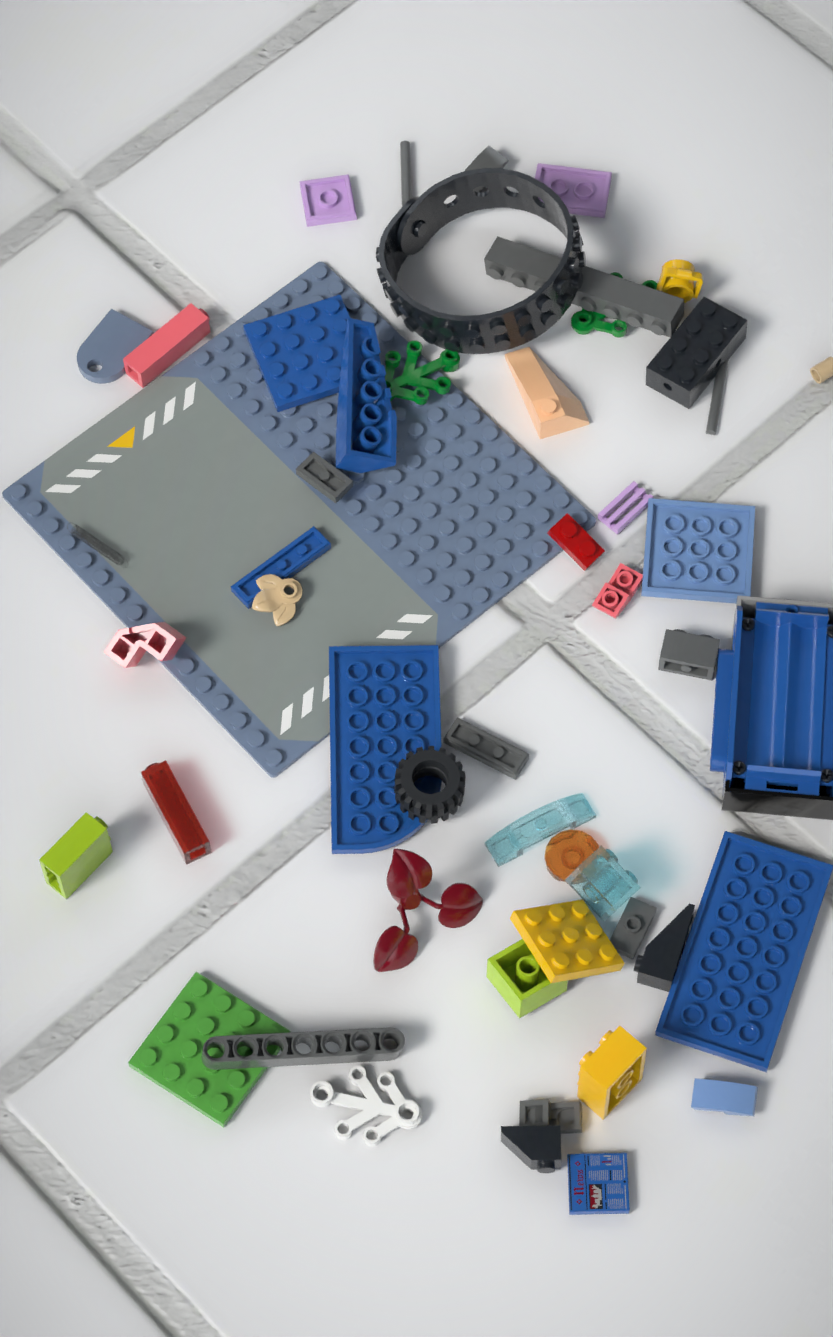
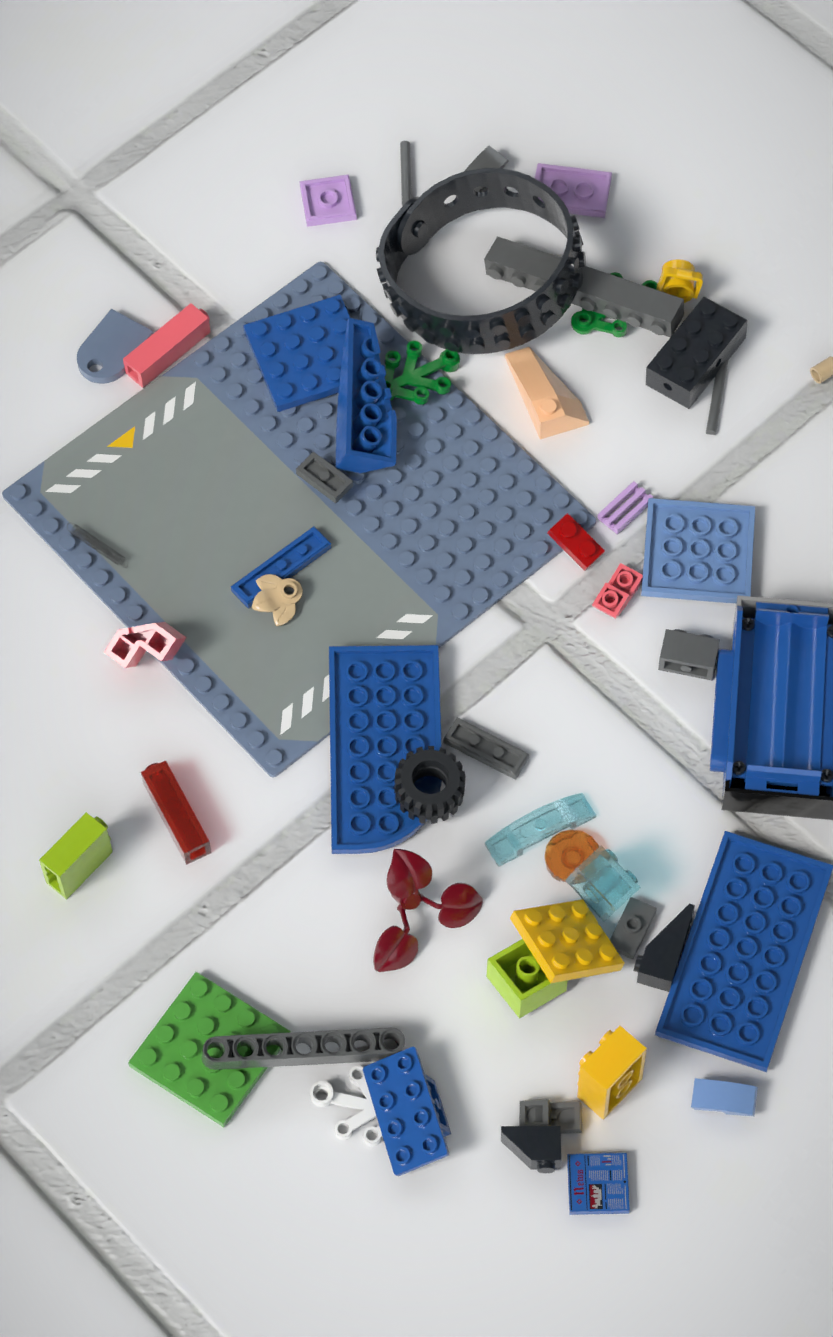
(407, 1111): none -> blue bracket

